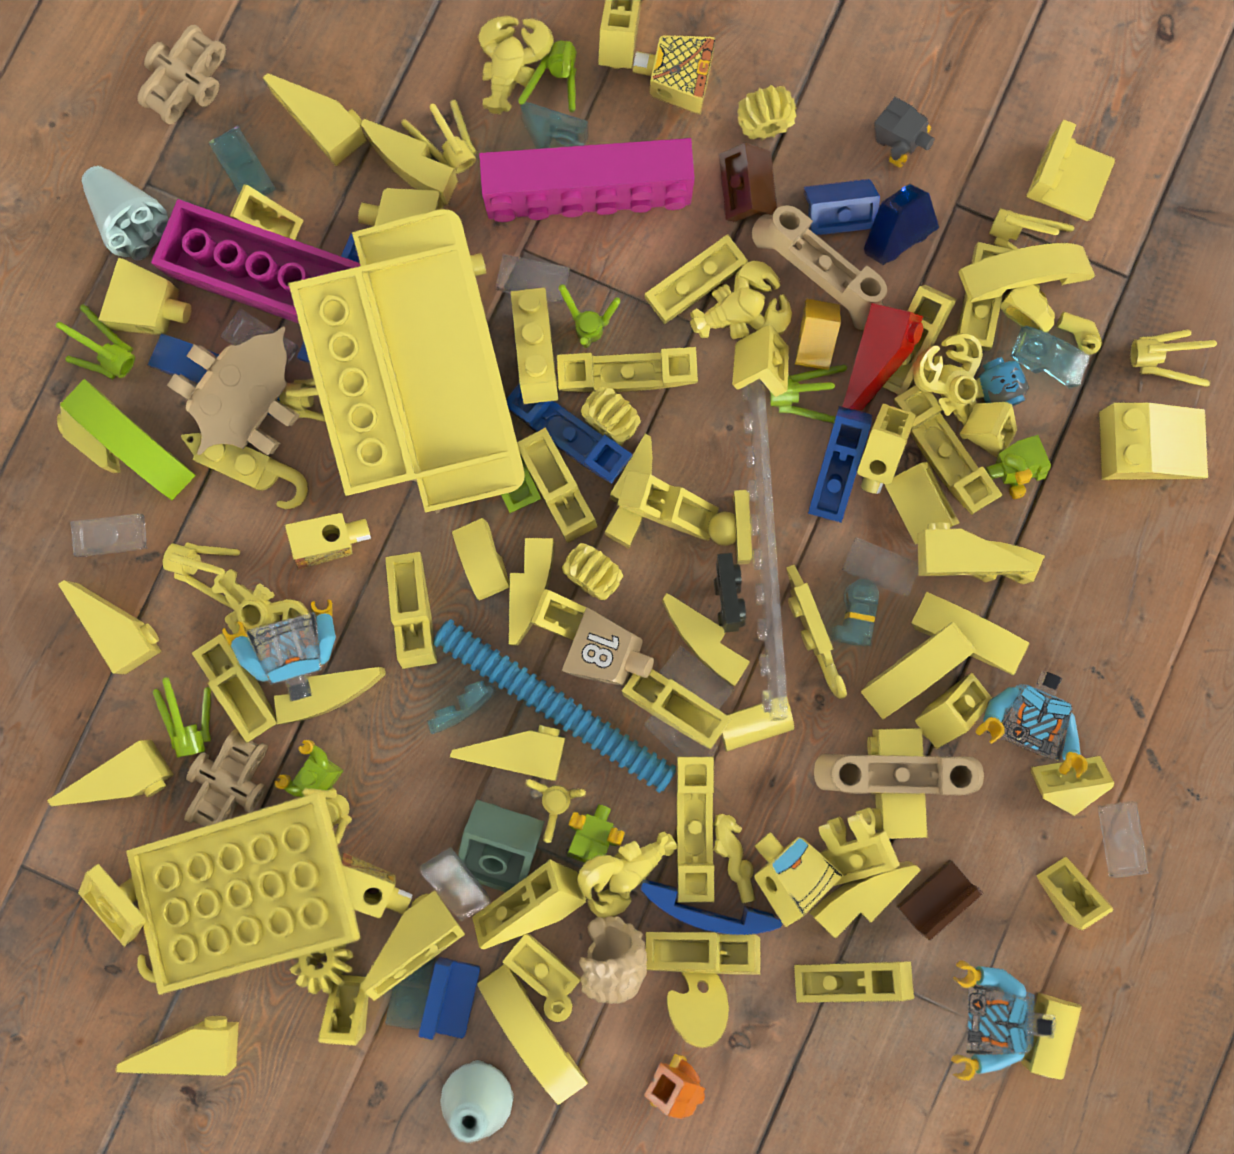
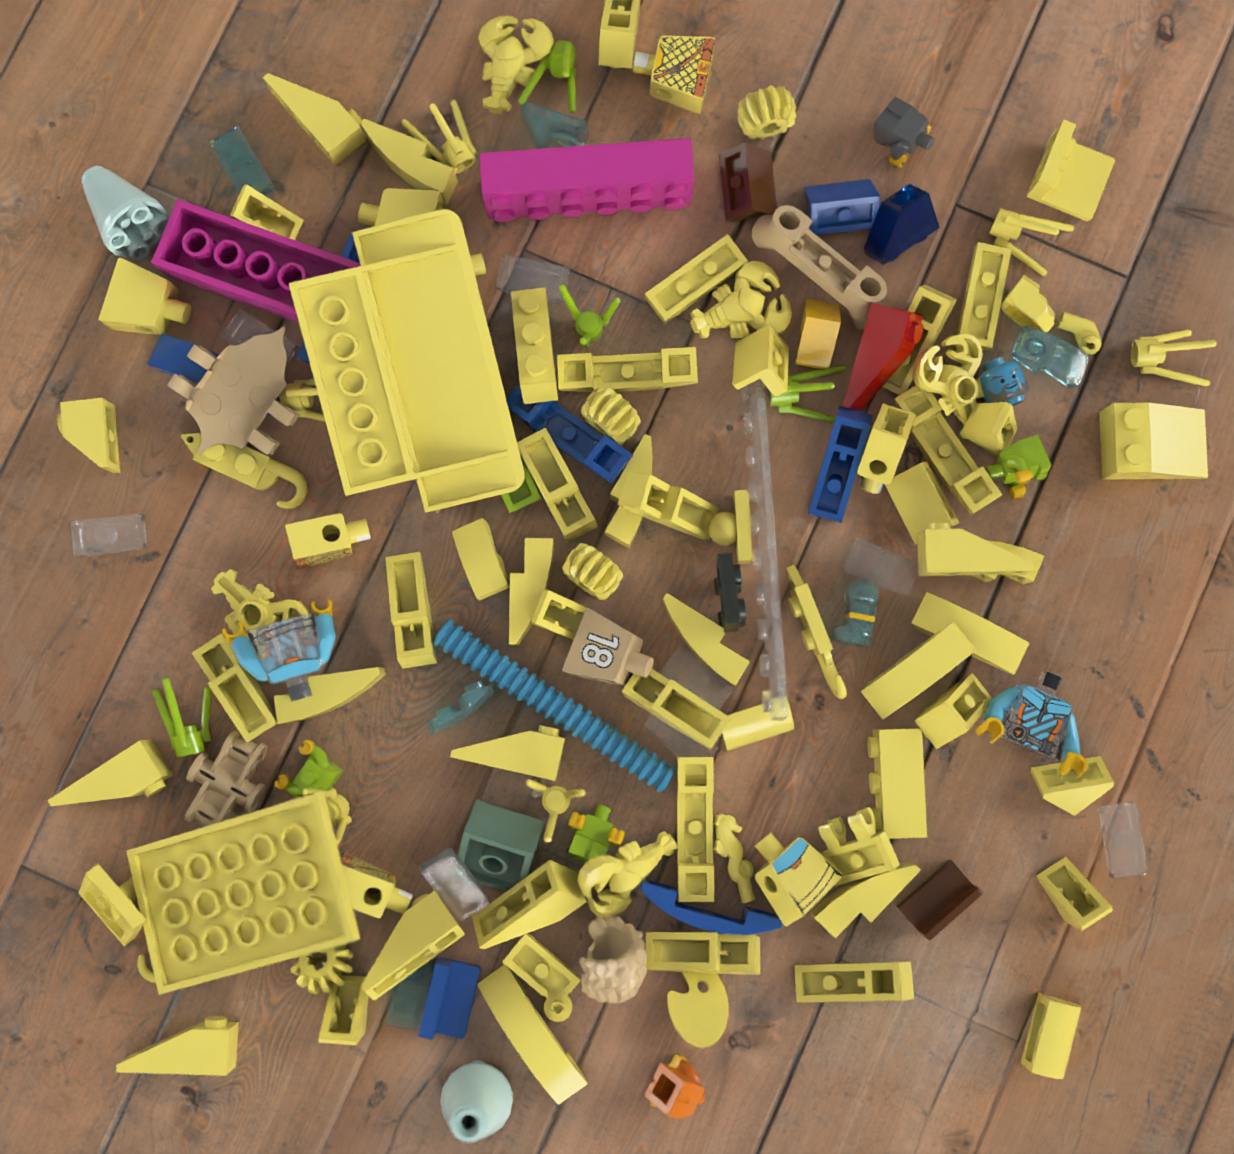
(114, 359): lime plant -> none
(117, 634): light yellow slope -> none
(127, 440): lime slope -> none
(181, 74): tan axle -> none
(186, 561): light yellow plant -> none
(898, 774): tan plate -> none
(998, 1020): torso -> none
(1025, 267): light yellow slope -> none

